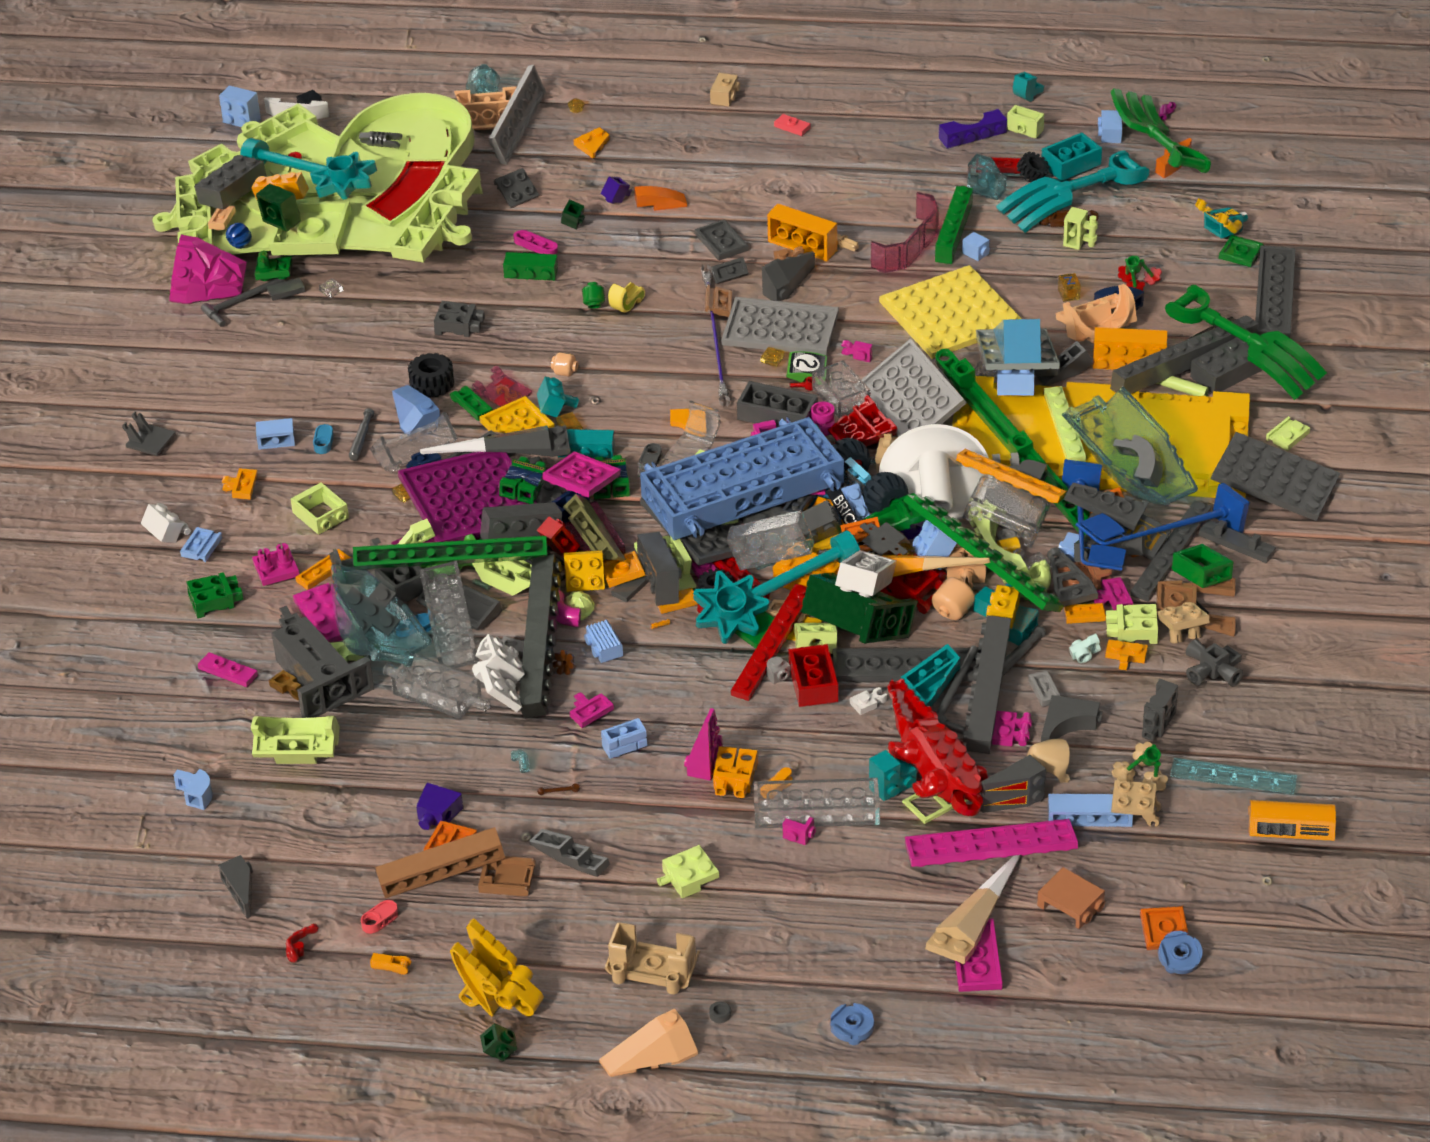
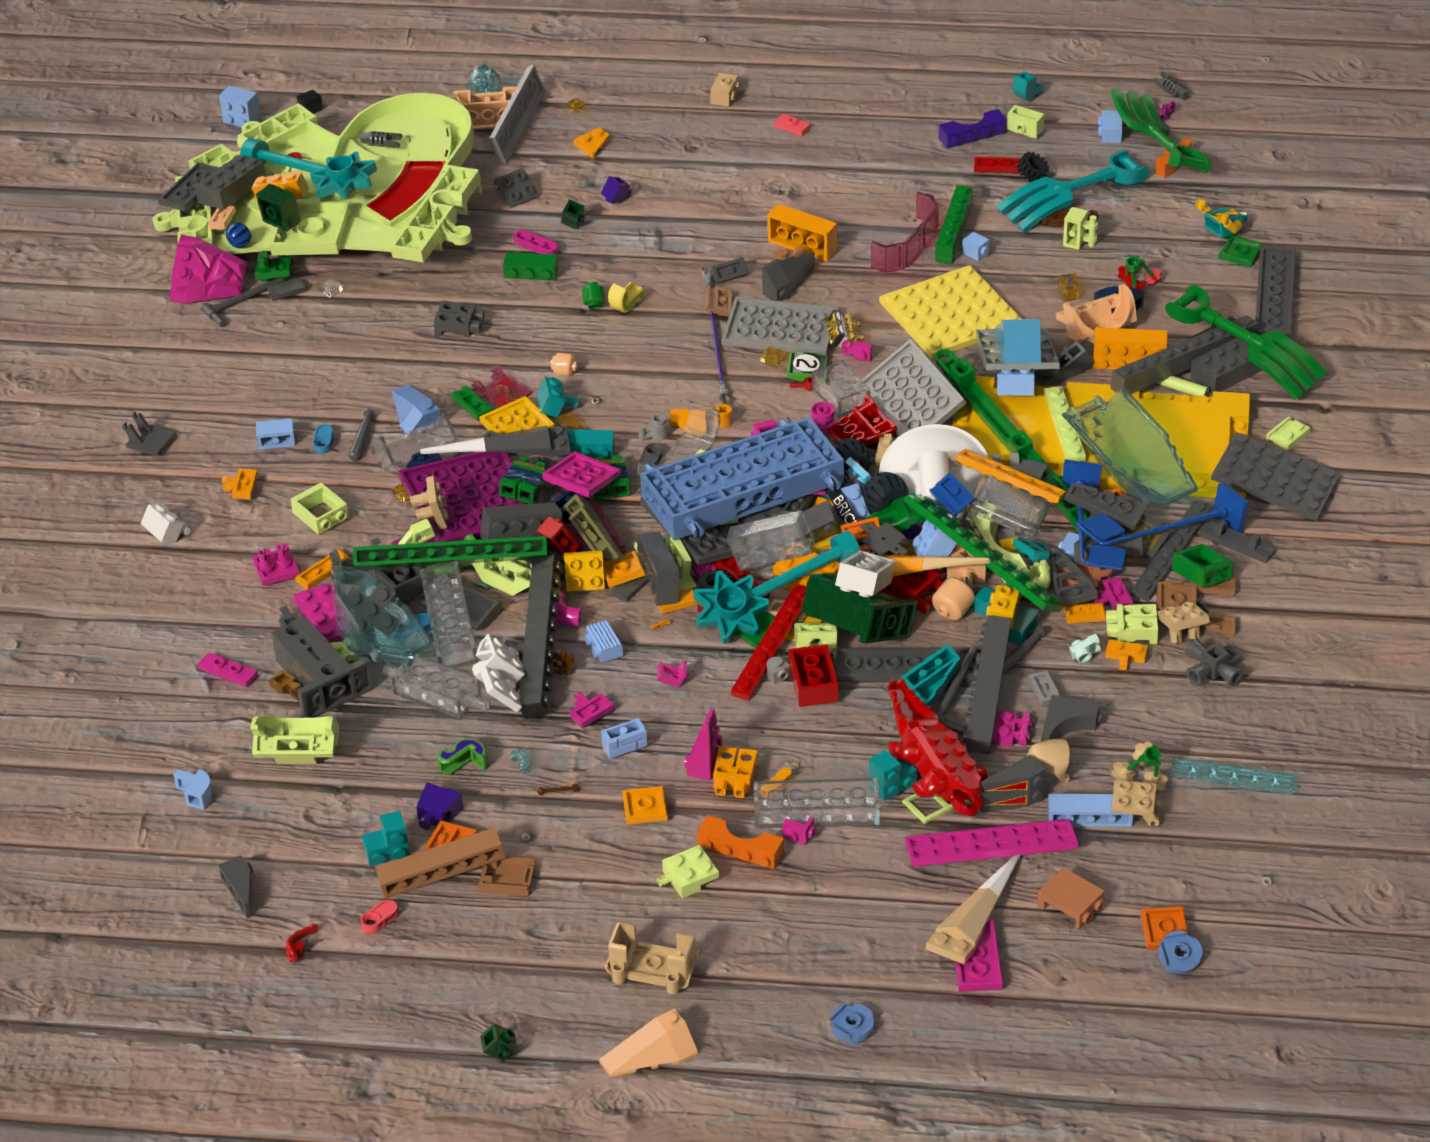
(182, 193): none -> dark grey tile
(201, 544): light blue plate -> none
(213, 593): green hips -> none
(275, 106): white slope -> none
(388, 843): none -> teal brick
(390, 963): light orange bar -> none
(431, 374): black tyre -> none
(435, 500): none -> tan plate
(461, 753): none -> bright green animal
(488, 977): yellow piece -> none
(564, 850): dark grey slope -> none
(580, 600): yellowish green piece -> none
(644, 805): none -> light orange plate
(659, 197): orange slope -> none
(659, 428): none -> light grey piece
(672, 675): none -> dark pink bracket
(720, 1012): dark grey tile -> none
(721, 240): dark grey tile -> none
(725, 415): none -> light orange gear
(761, 850): none -> orange arch
(768, 402): dark grey brick -> none
(843, 328): none -> clear yellow hips
(845, 242): tan axle -> none
(866, 702): white plate -> none
(952, 495): none -> blue plate
(985, 177): clear light blue slope -> none
(1034, 549): none -> teal wing
(1072, 156): teal brick -> none
(1150, 463): arch -> none
(1160, 709): dark grey hips -> none
(1171, 86): none -> dark grey hinge
(1292, 820): light orange brick -> none

